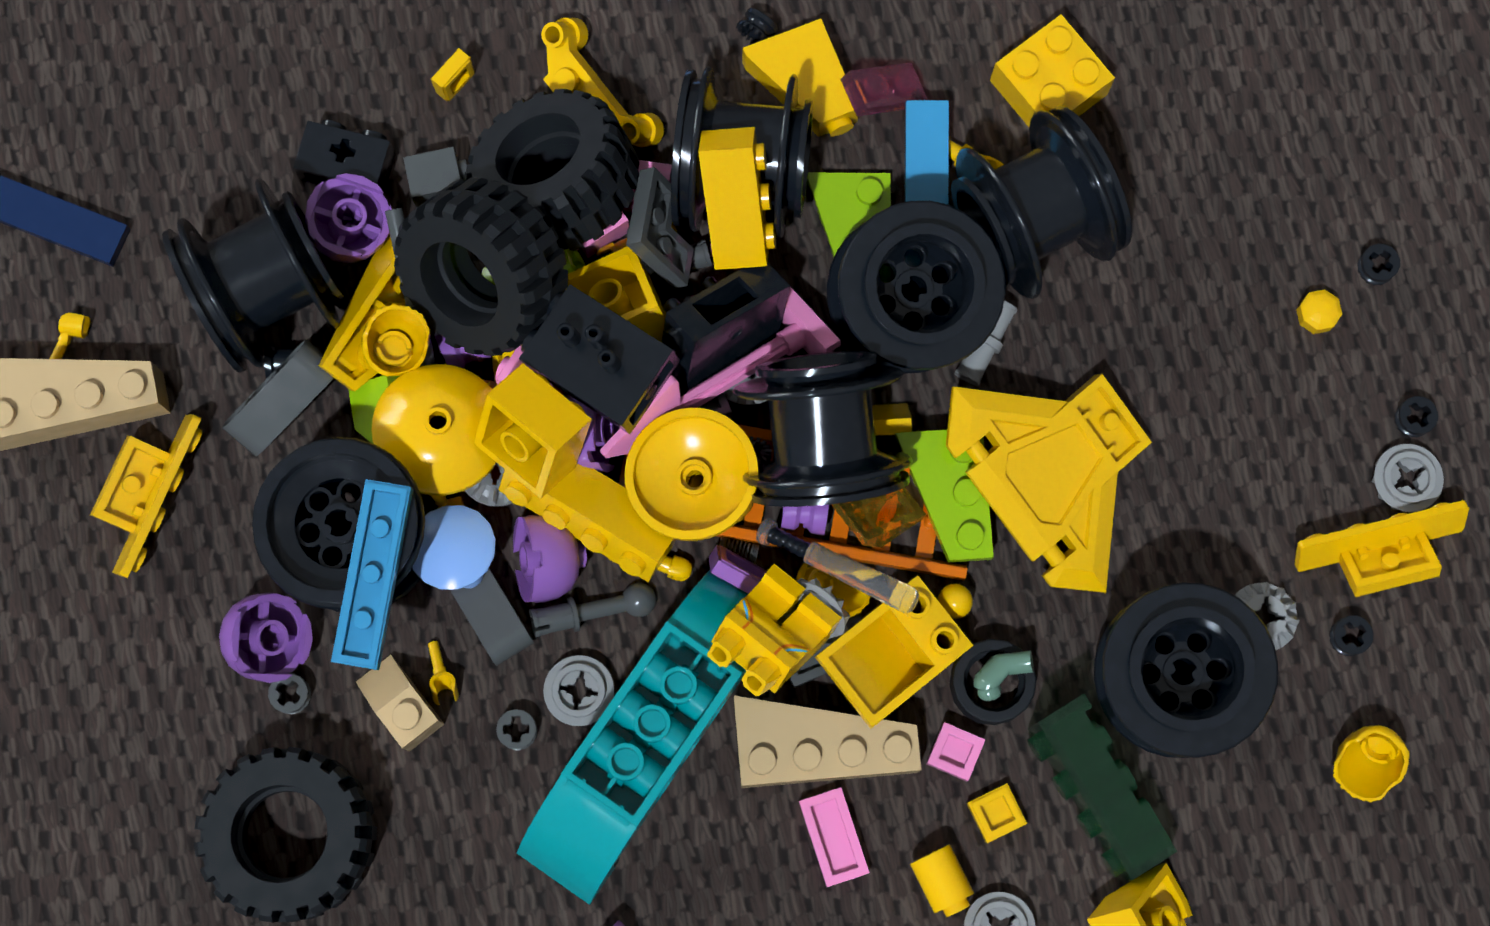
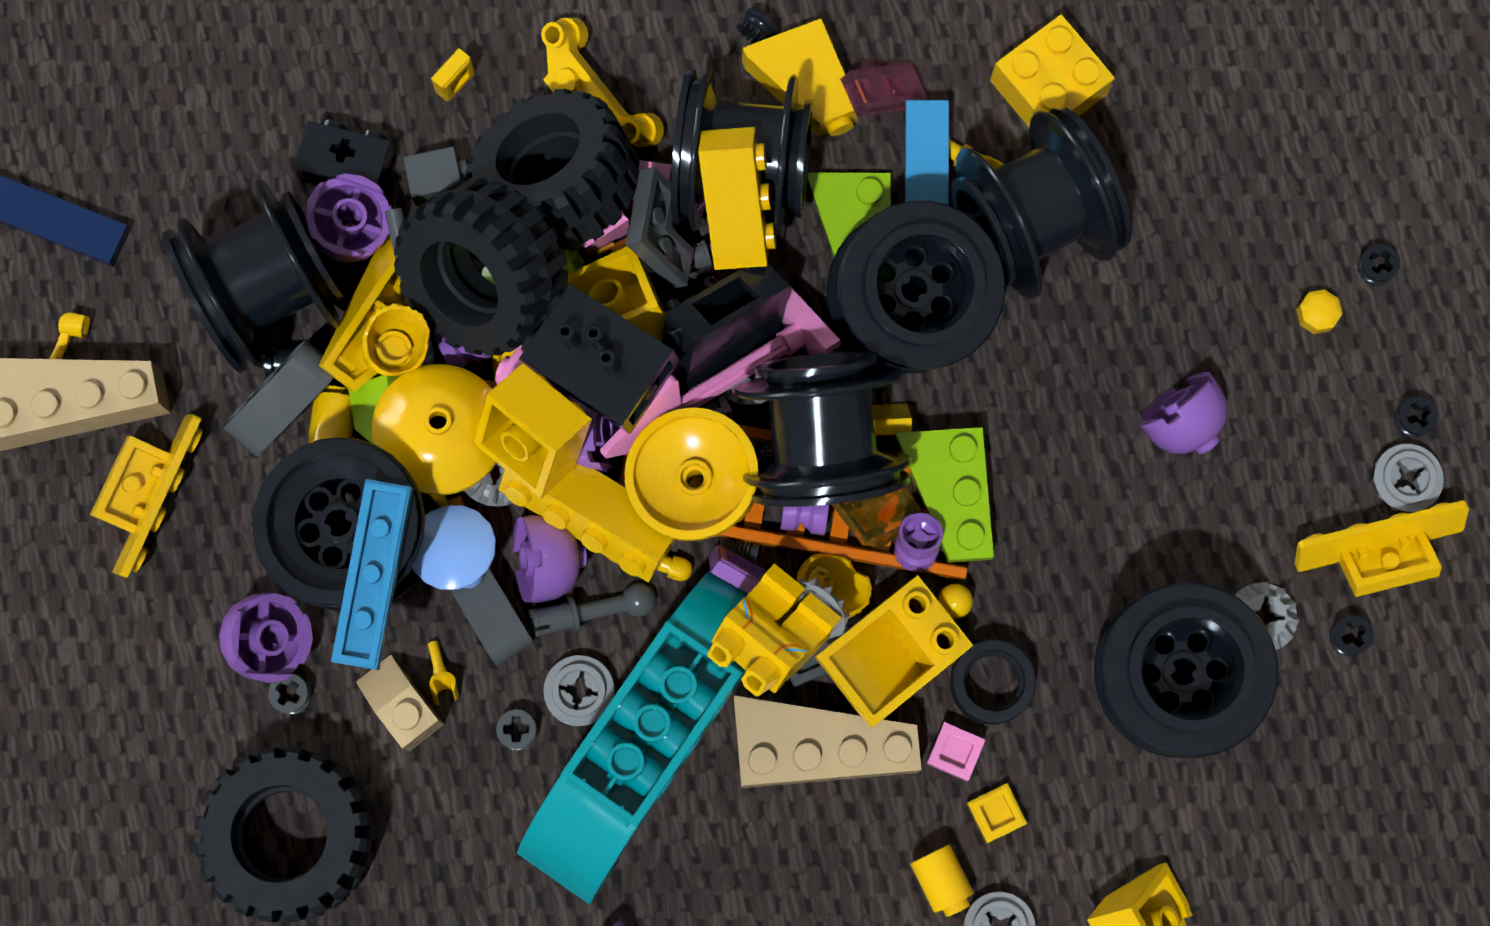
(331, 415): none -> yellow brick
(834, 837): bright pink tile -> none
(857, 575): clear piece -> none
(924, 534): none -> medium lavender wheel
(973, 367): light grey pin -> none
(997, 668): sand green arm -> none
(1050, 471): yellow plate -> none
(1100, 789): clear green wedge -> none
(1187, 417): none -> medium lavender cylinder
(1371, 762): yellow hair -> none

